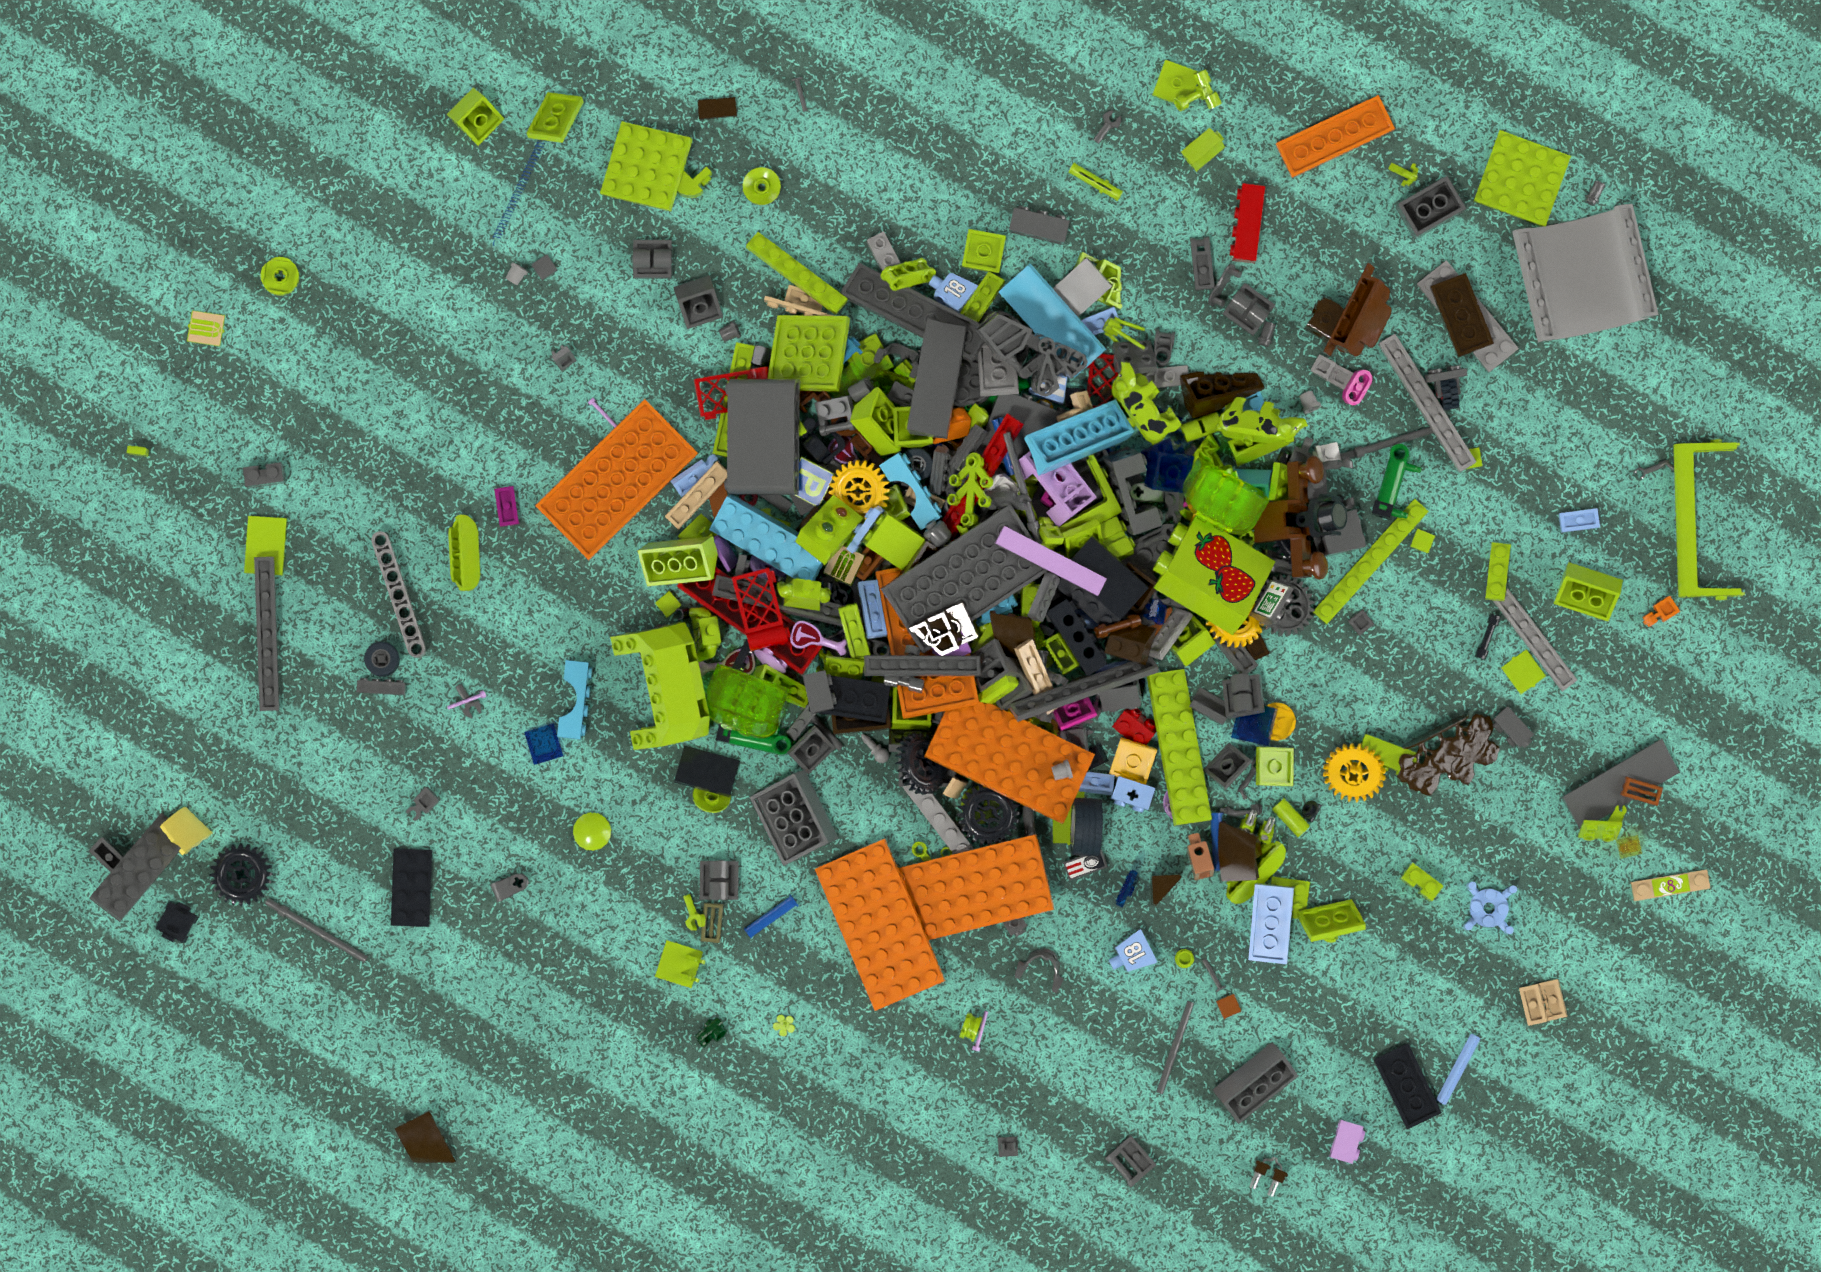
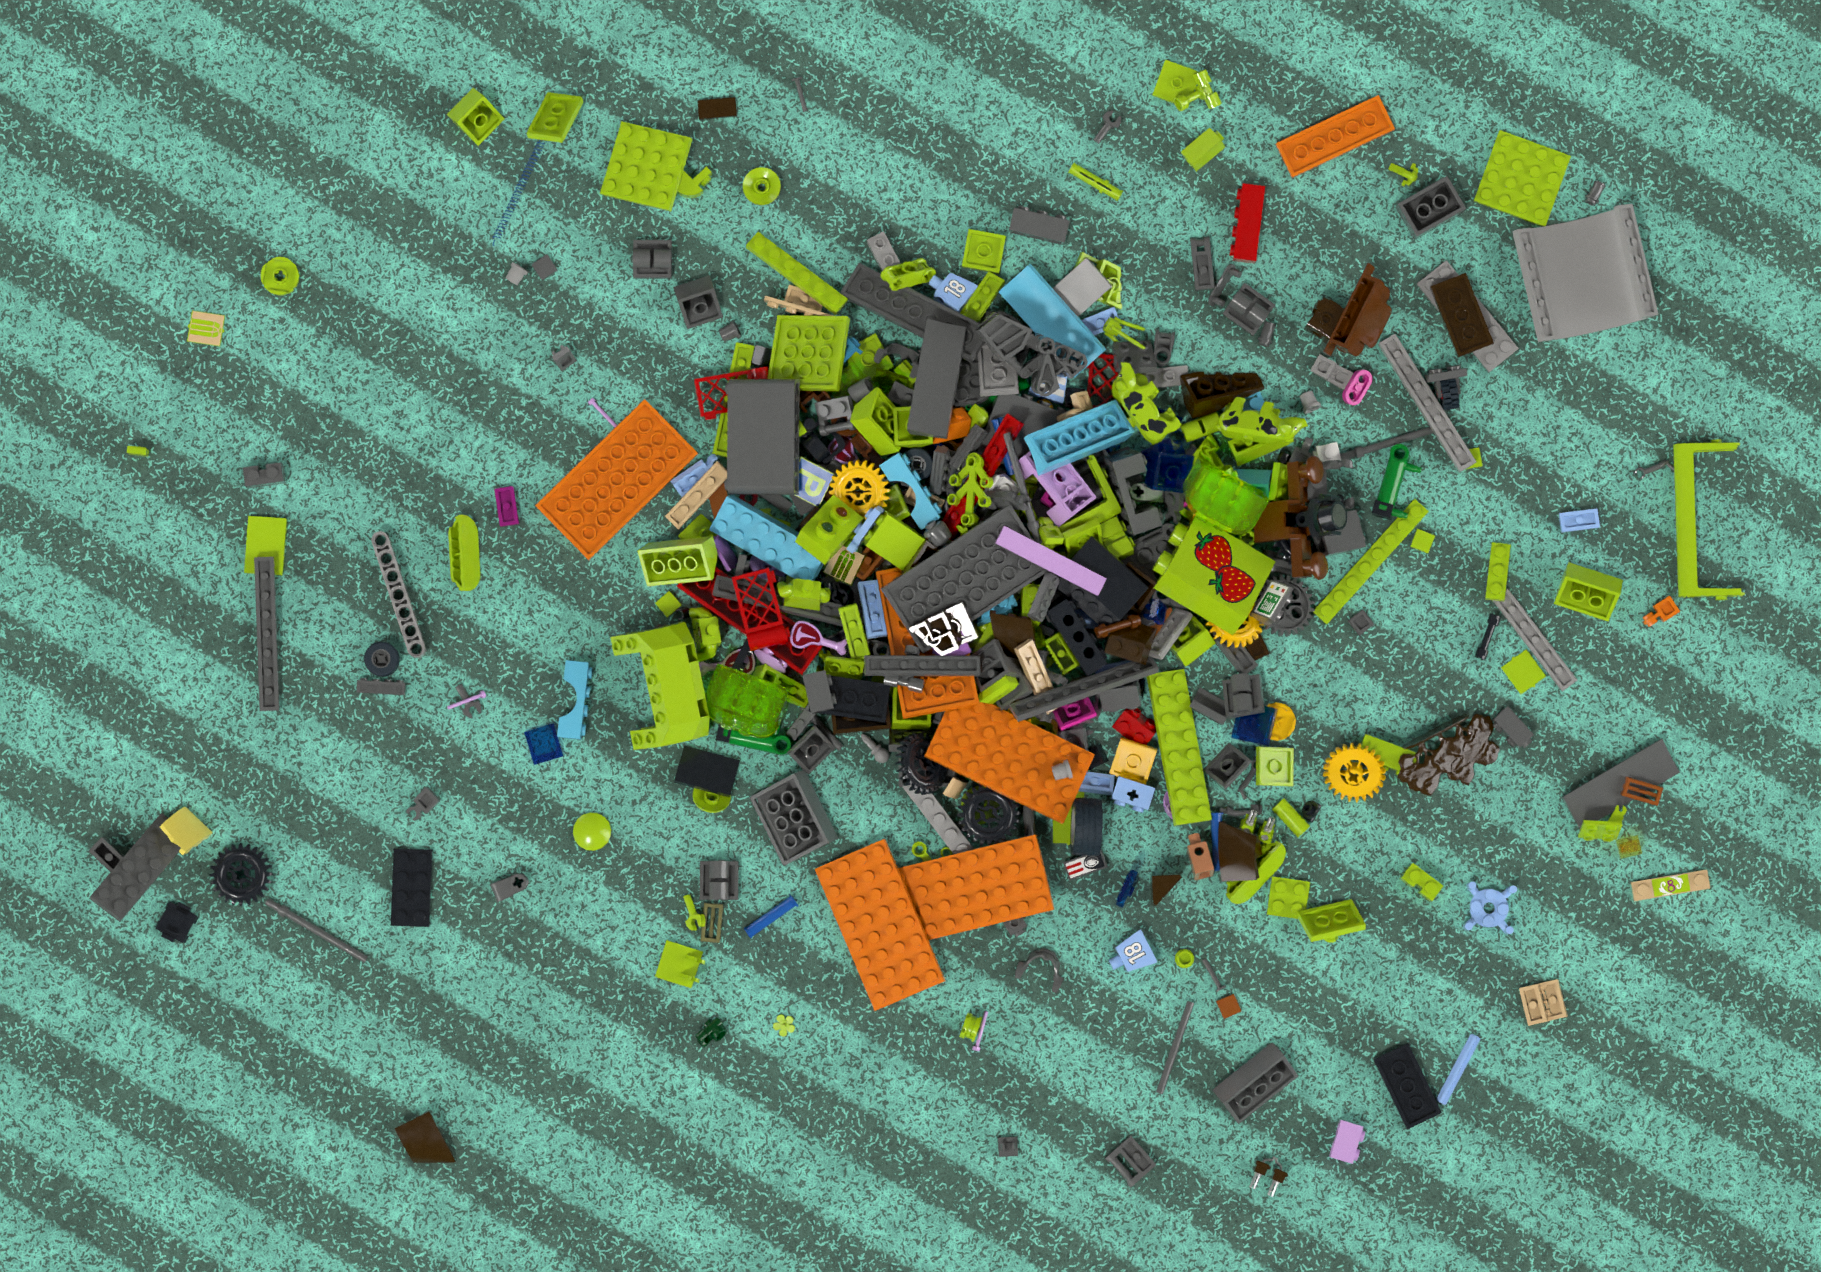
(1271, 923): light blue plate -> none

